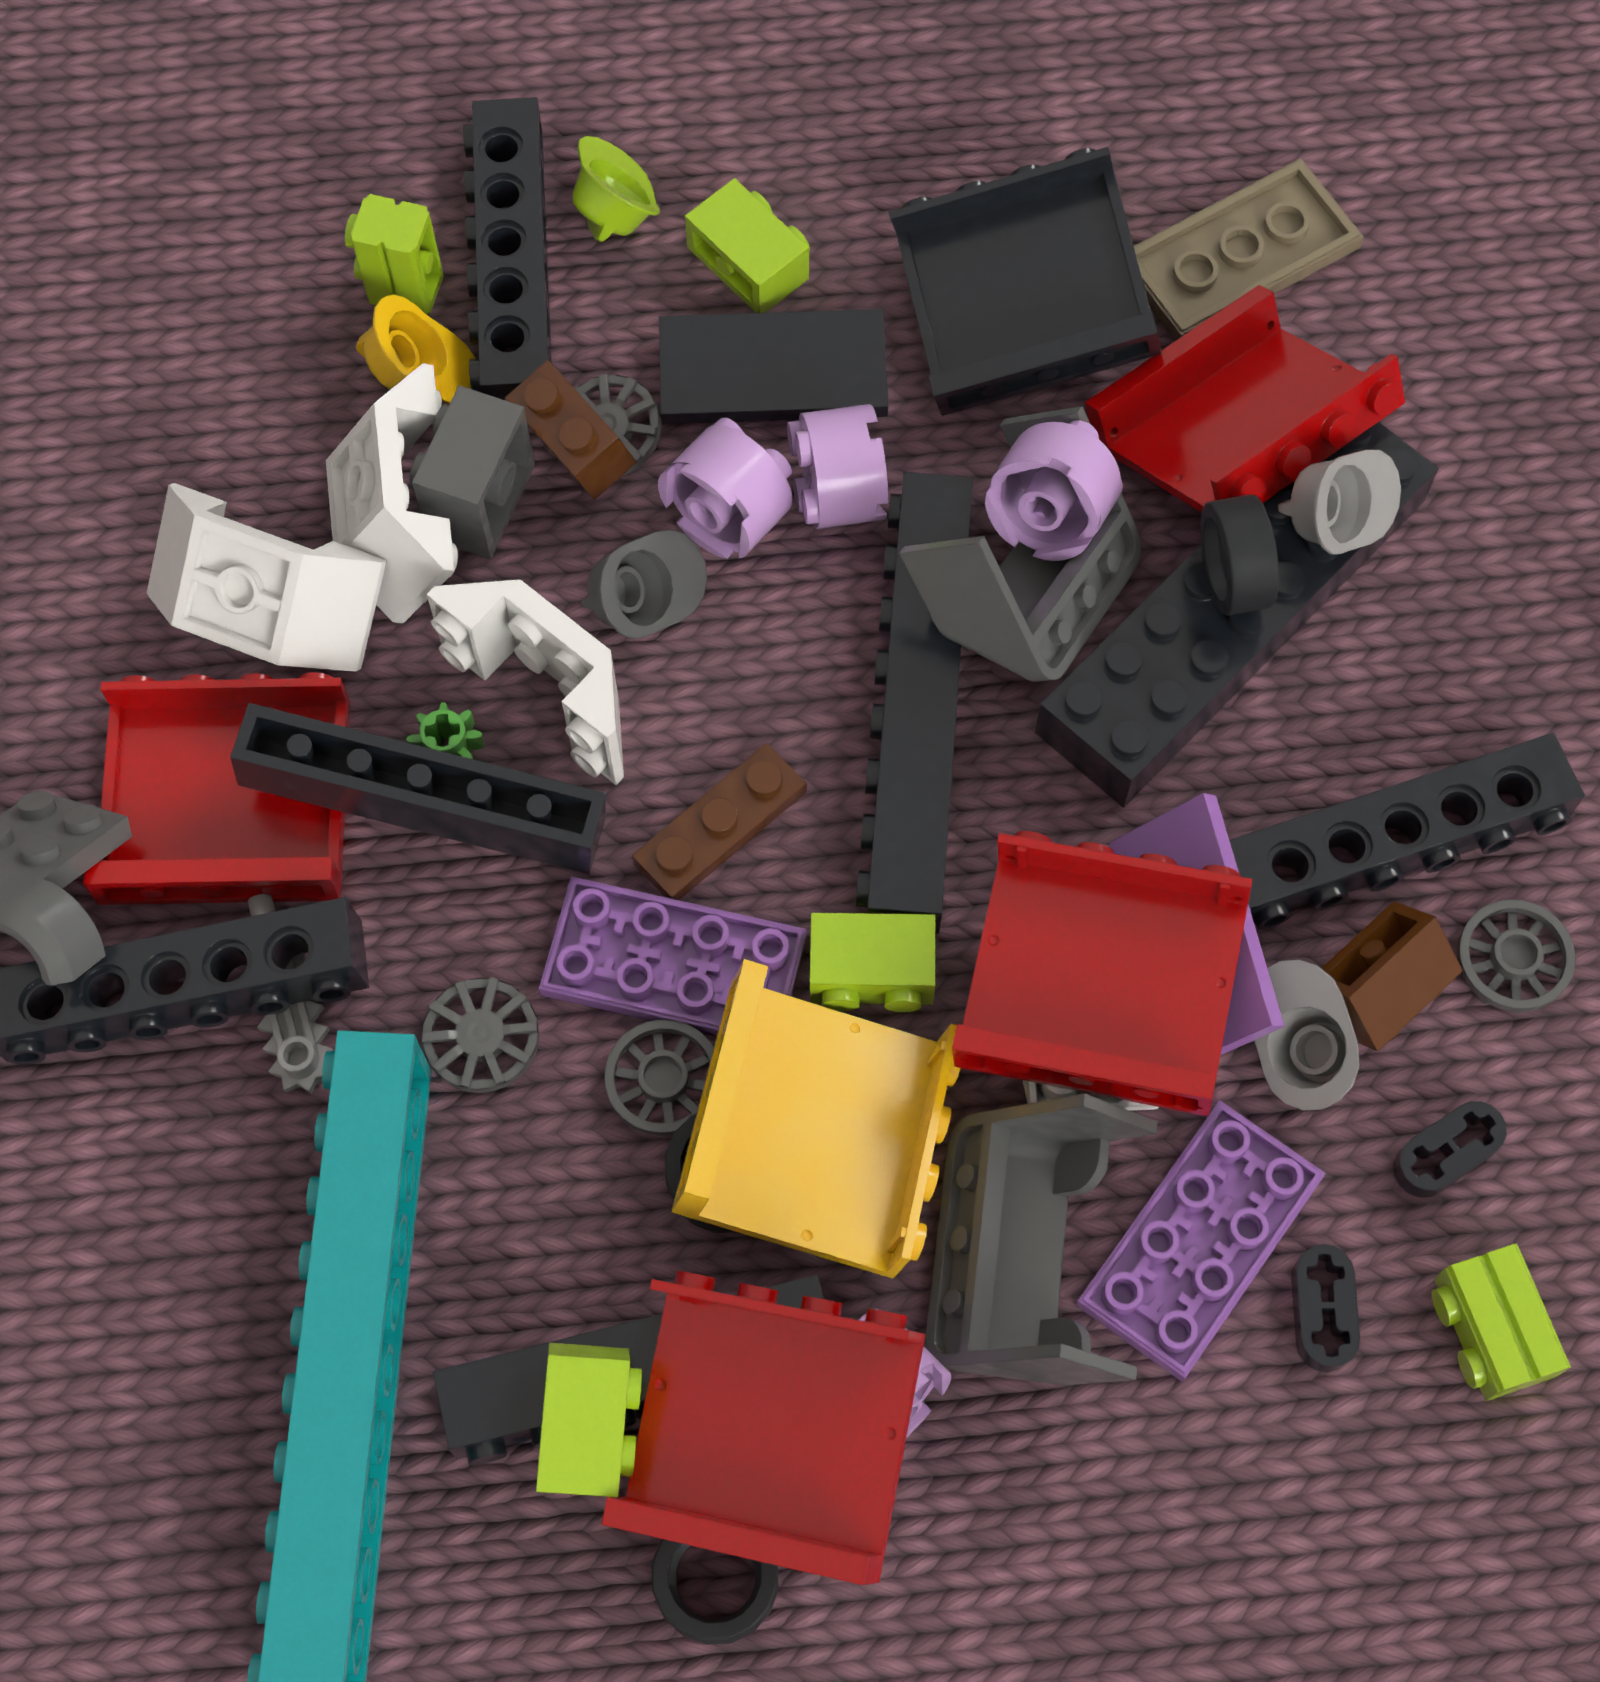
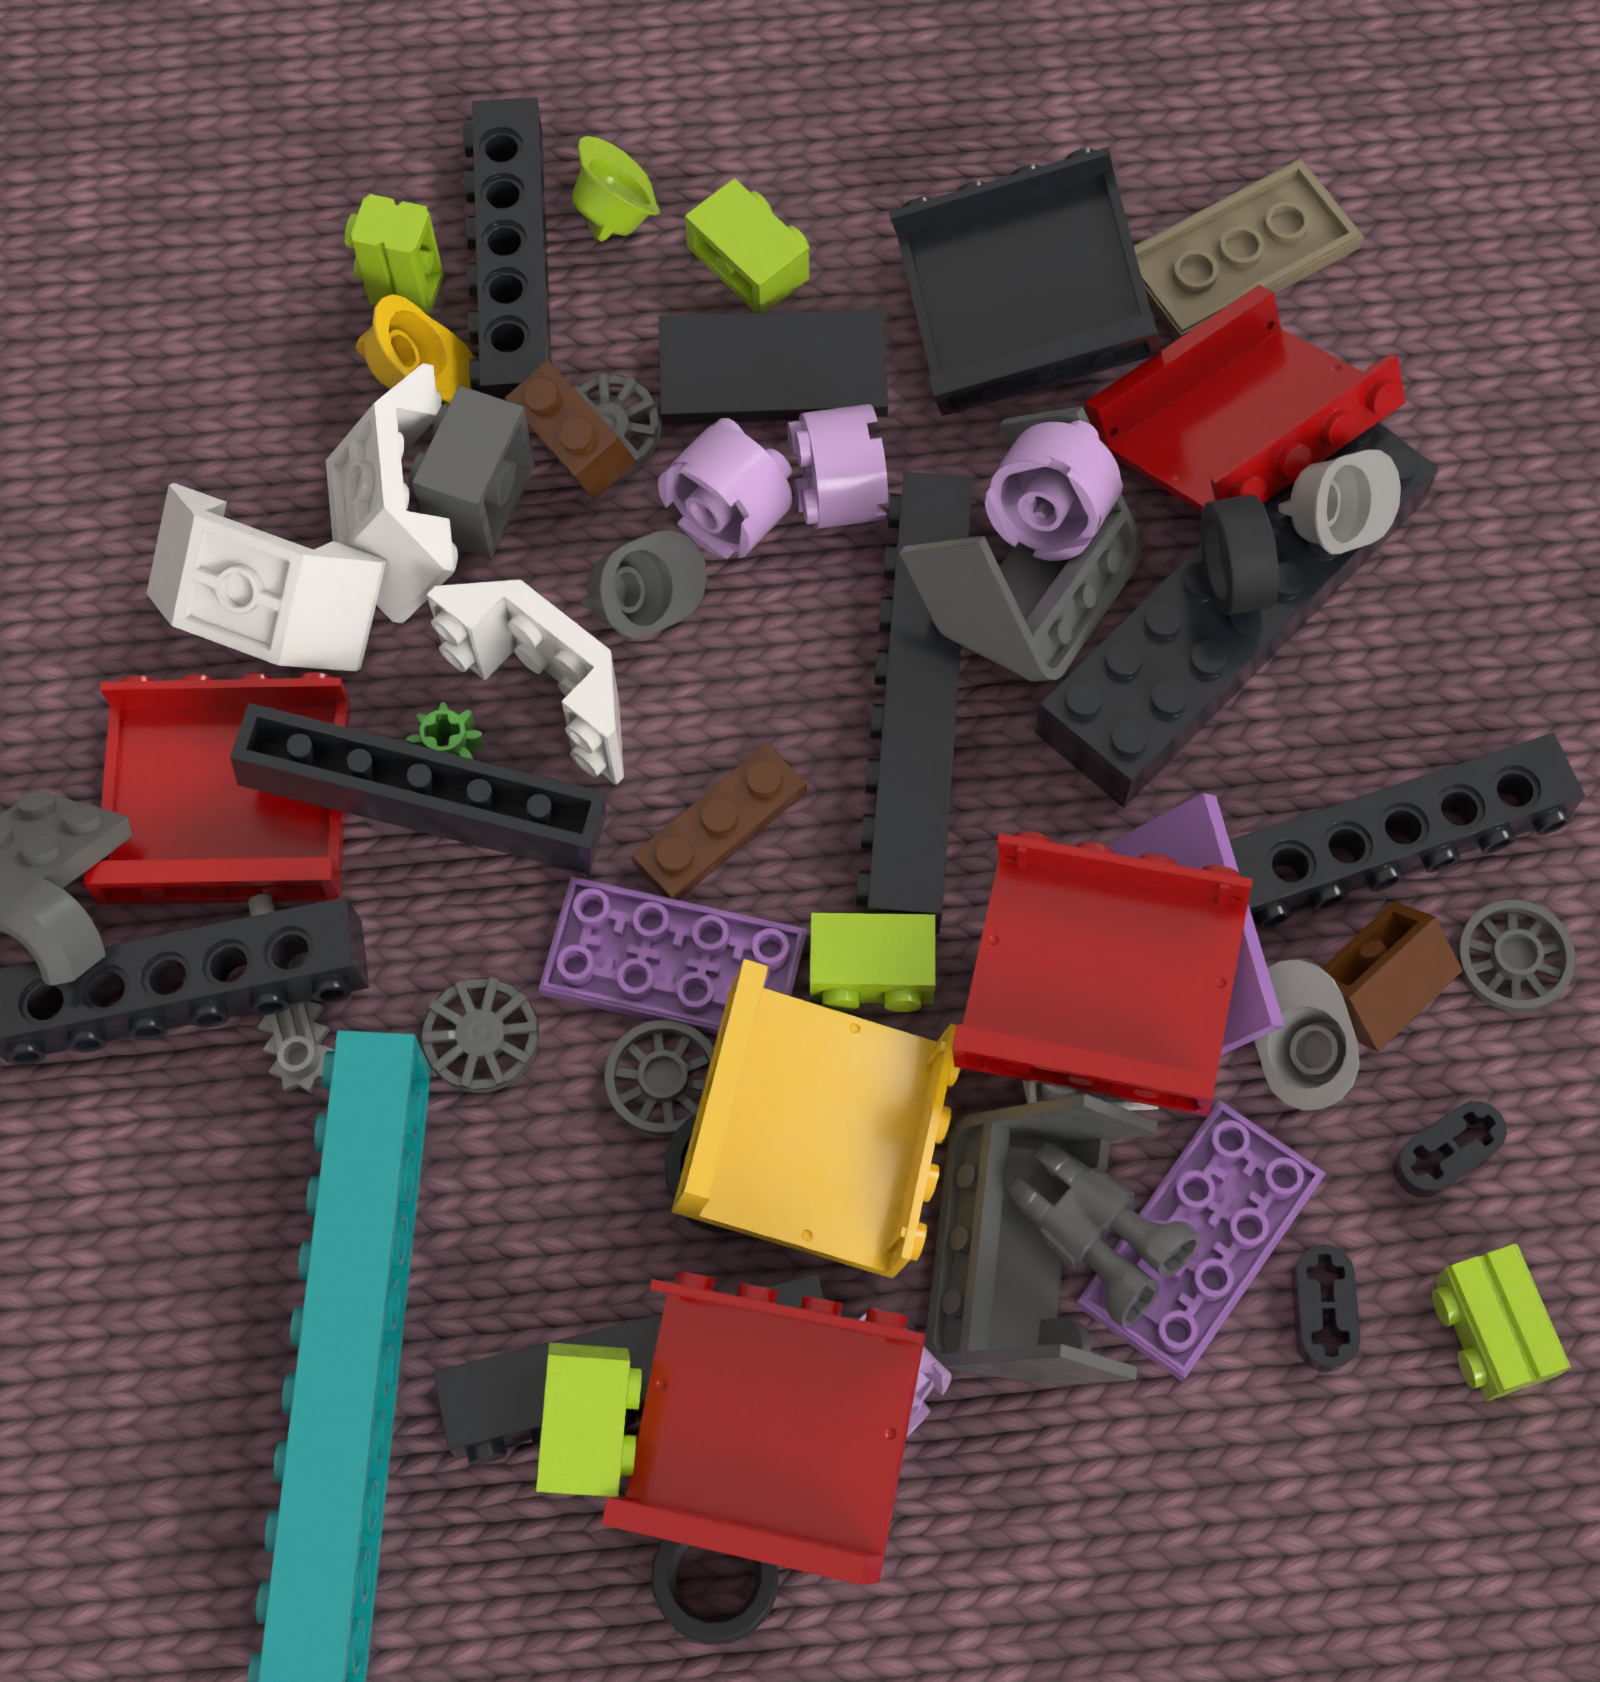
(1084, 1218): none -> dark grey piece

